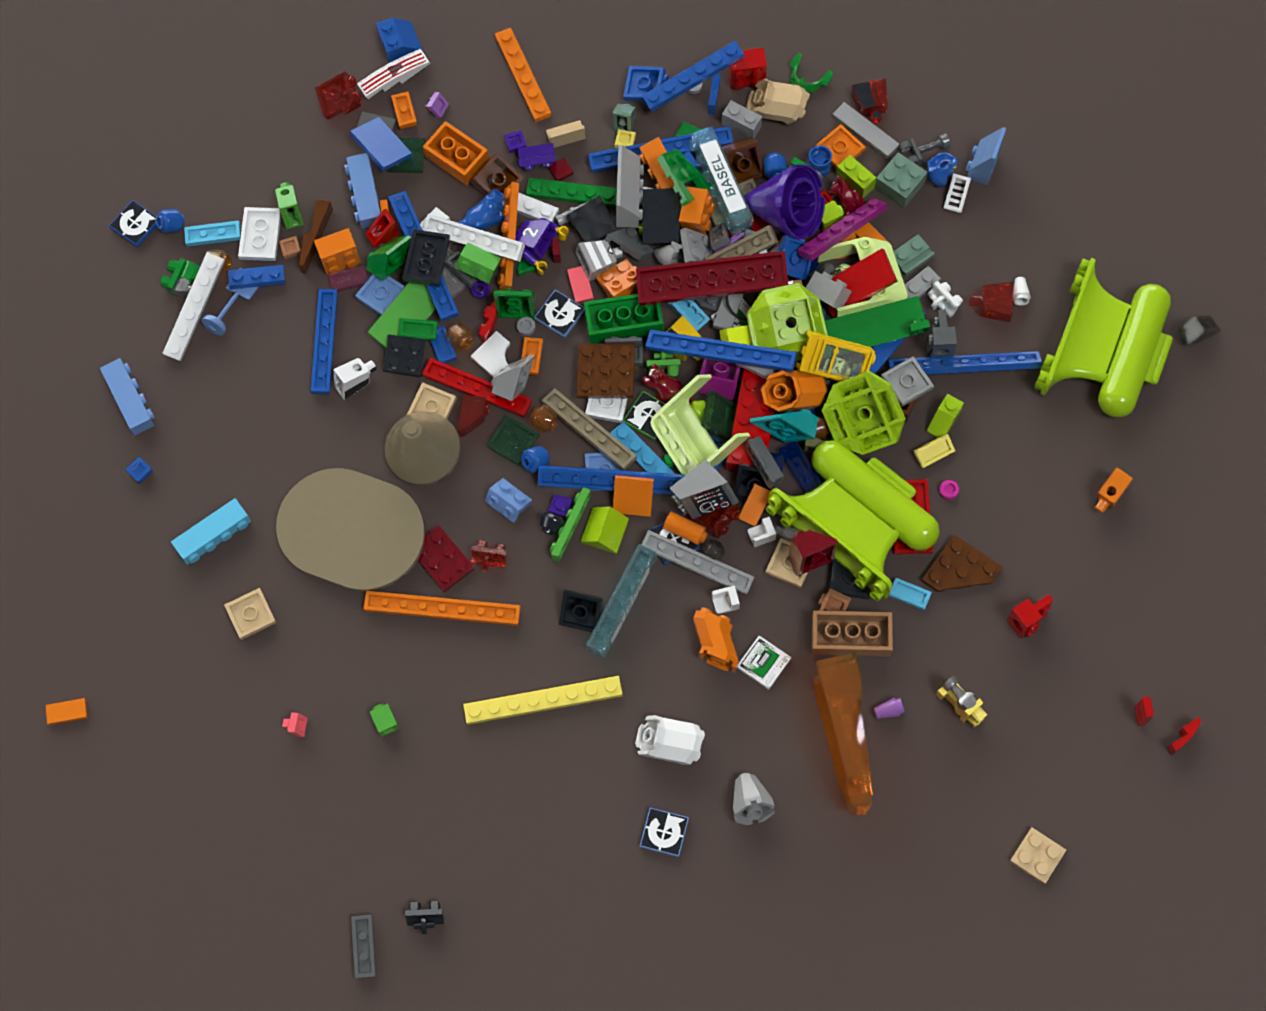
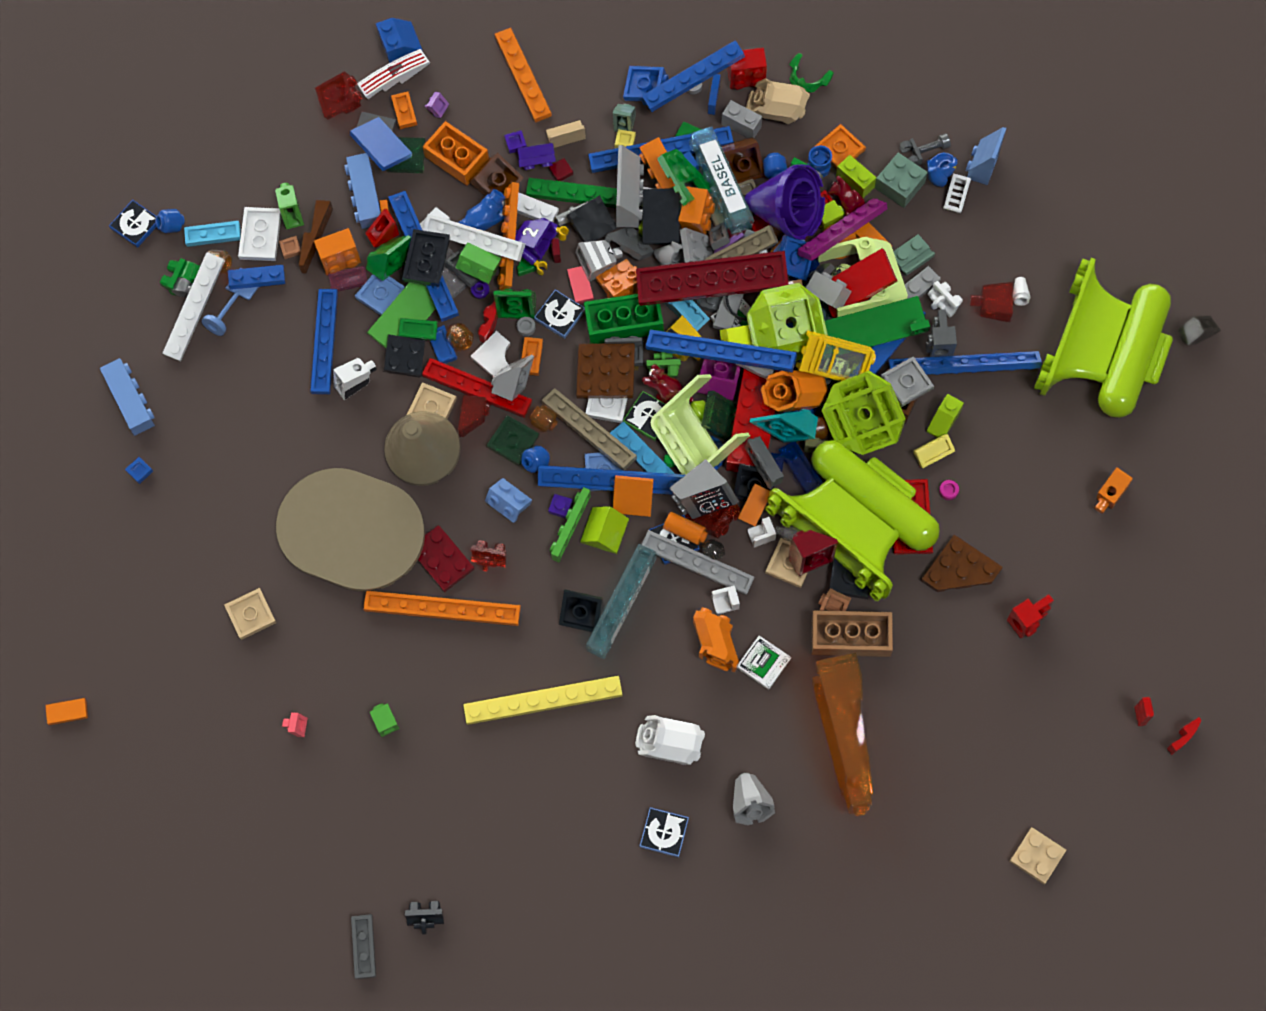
(211, 531): medium azure brick -> none
(551, 523): black cone -> none
(865, 130): light grey tile -> none
(871, 99): clear red torso -> none
(890, 708): medium lavender cone -> none
(910, 594): medium azure tile -> none
(963, 702): hips -> none

